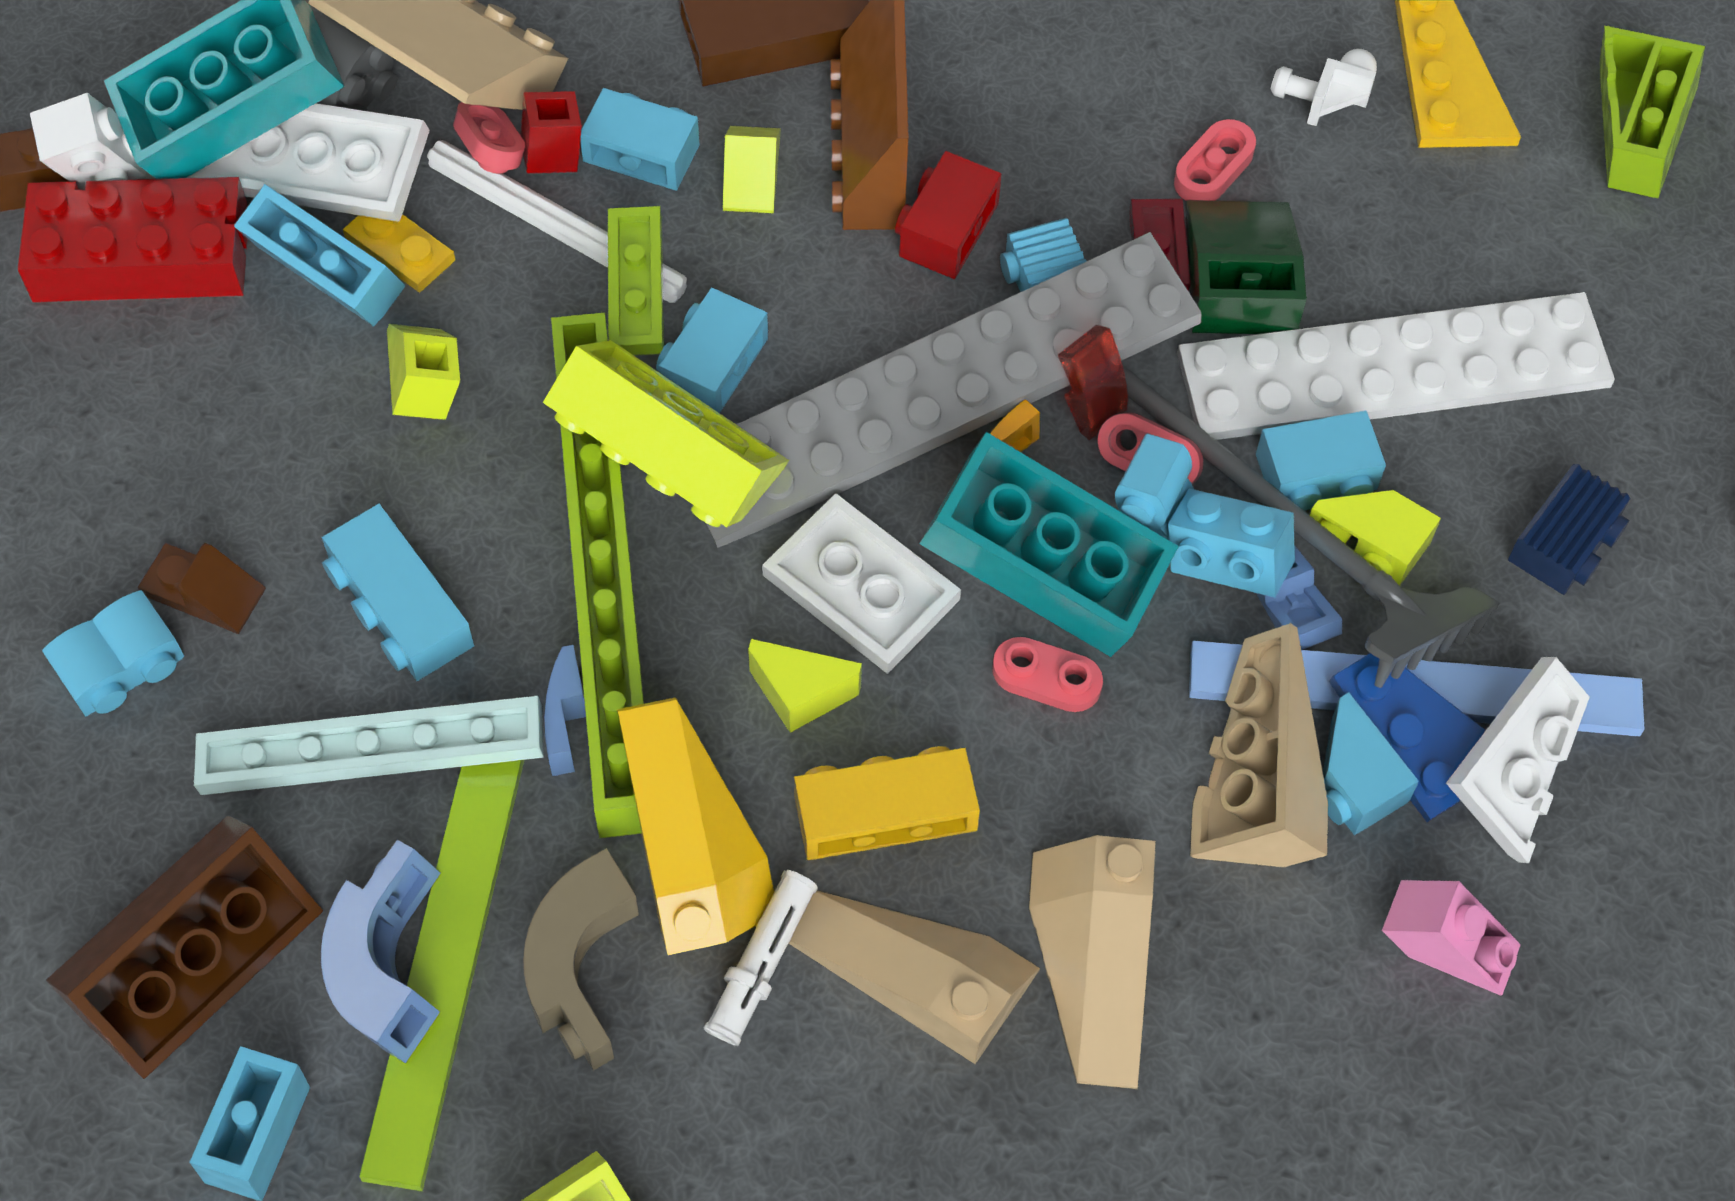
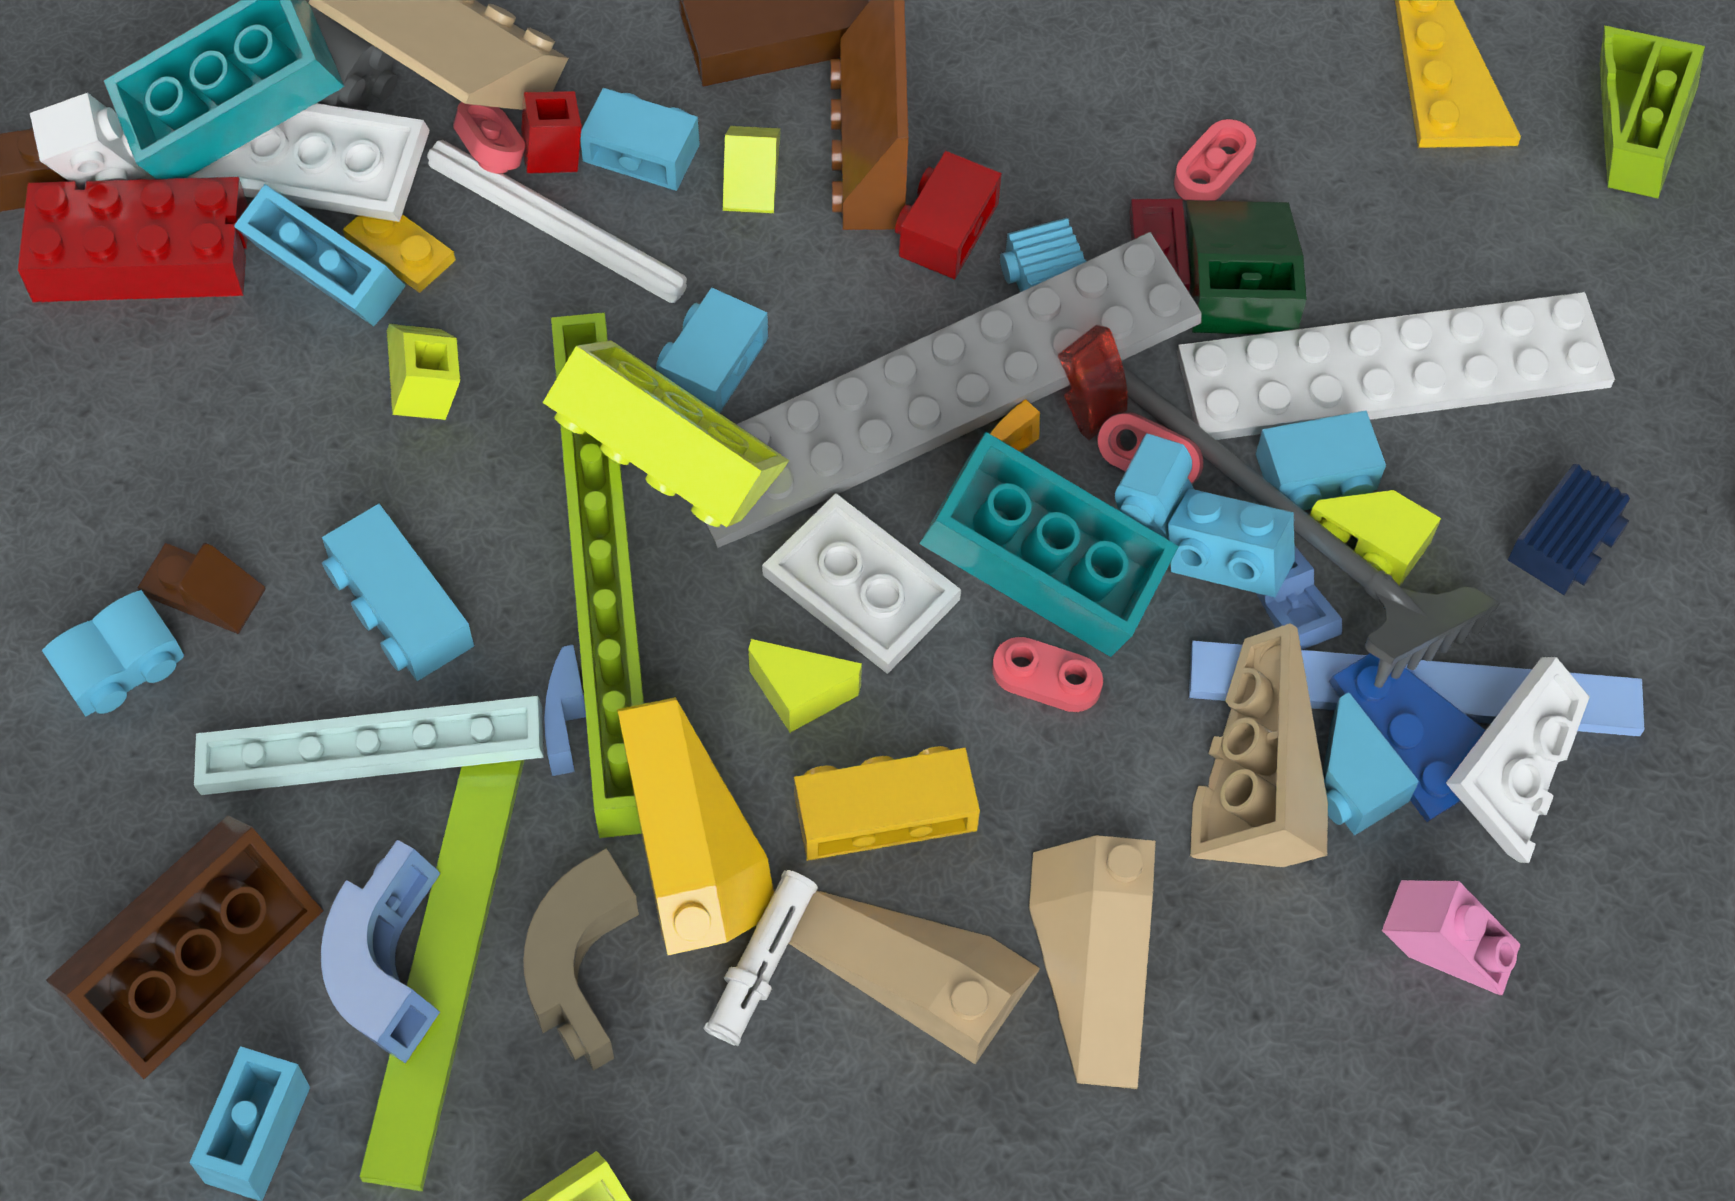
(635, 279): lime plate -> none
(1340, 84): white piece -> none

